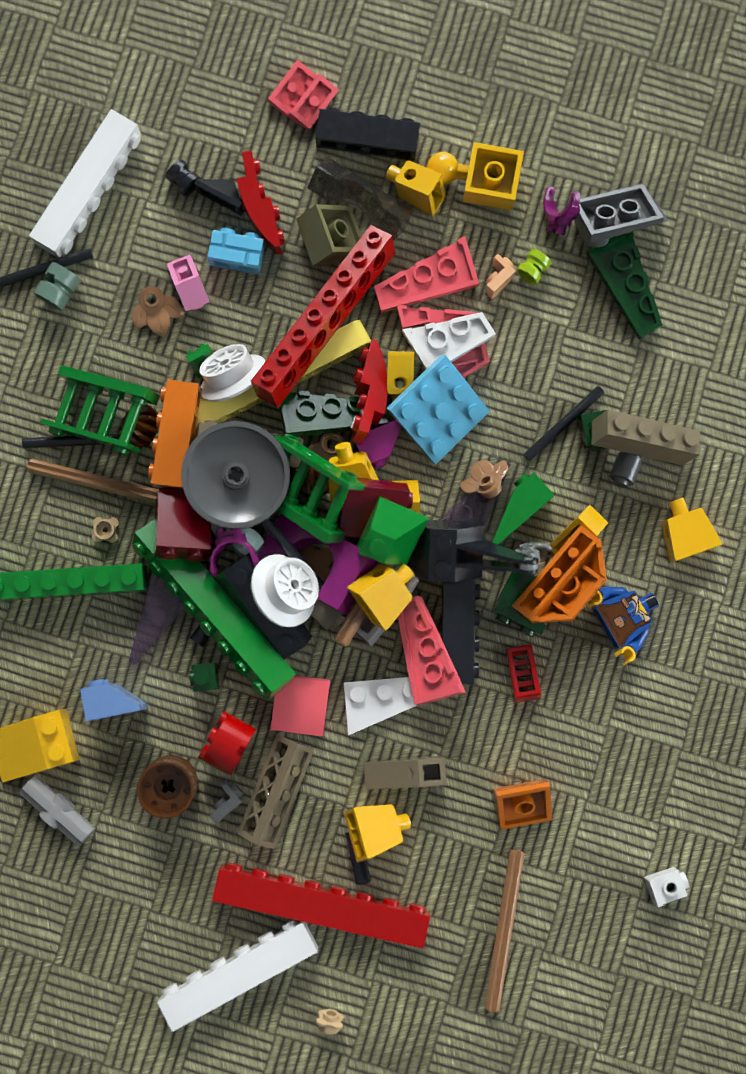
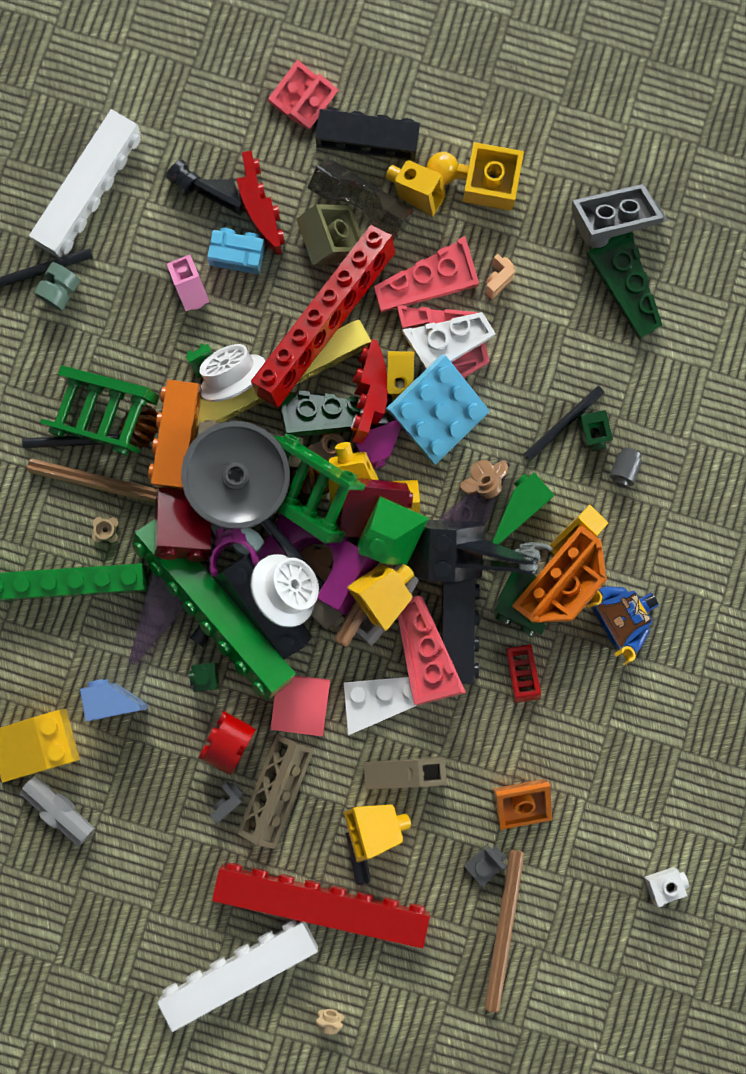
(156, 314): medium nougat plate -> none
(156, 797): reddish brown wheel -> none
(486, 864): none -> dark grey bracket
(533, 266): lime wheel -> none
(558, 222): magenta helmet -> none
(645, 437): dark tan brick -> none
(688, 532): yellow torso -> none

